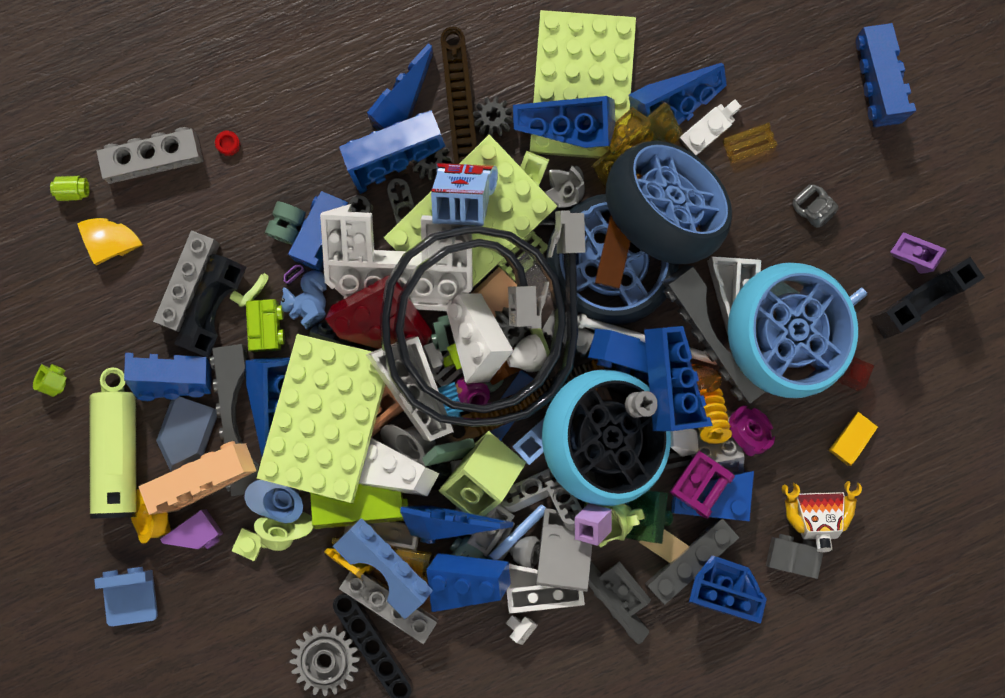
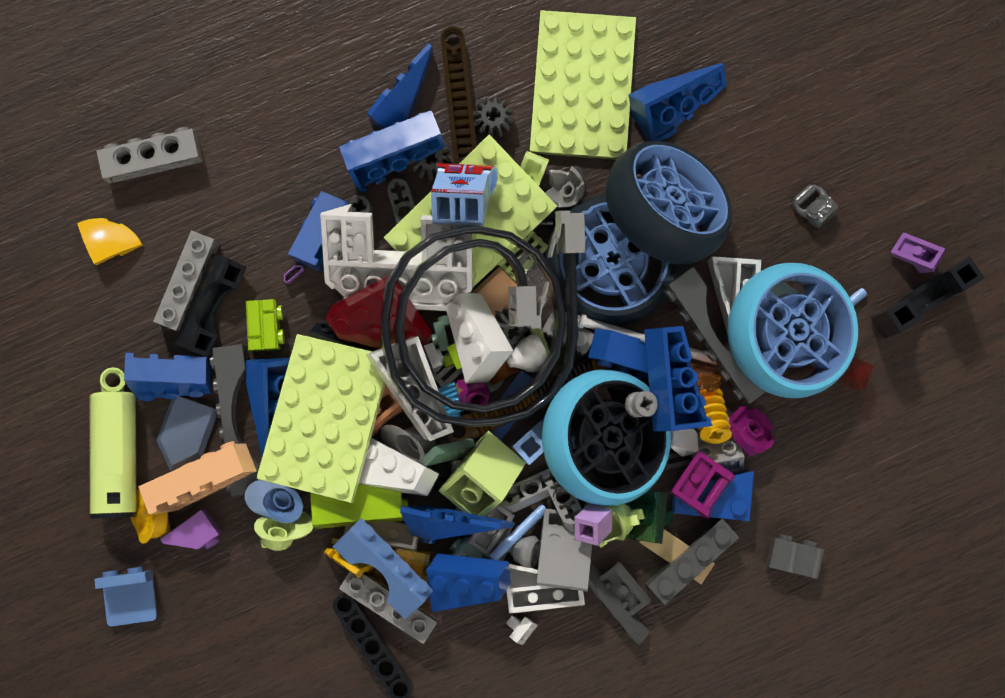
(50, 380): lime plate -> none
(69, 188): lime brick -> none
(227, 143): red tile -> none
(247, 544): yellowish green plate -> none
(252, 293): yellowish green piece -> none
(287, 214): sand green wheel -> none
(309, 303): medium blue animal -> none
(313, 671): light grey gear -> none
(572, 121): blue wedge -> none
(612, 257): reddish brown tile -> none
(635, 129): clear yellow bracket -> none
(709, 127): white hinge -> none
(728, 590): blue wedge -> none
(768, 135): clear yellow tile -> none
(820, 514): torso -> none
(853, 439): yellow slope -> none
(883, 76): blue wedge -> none

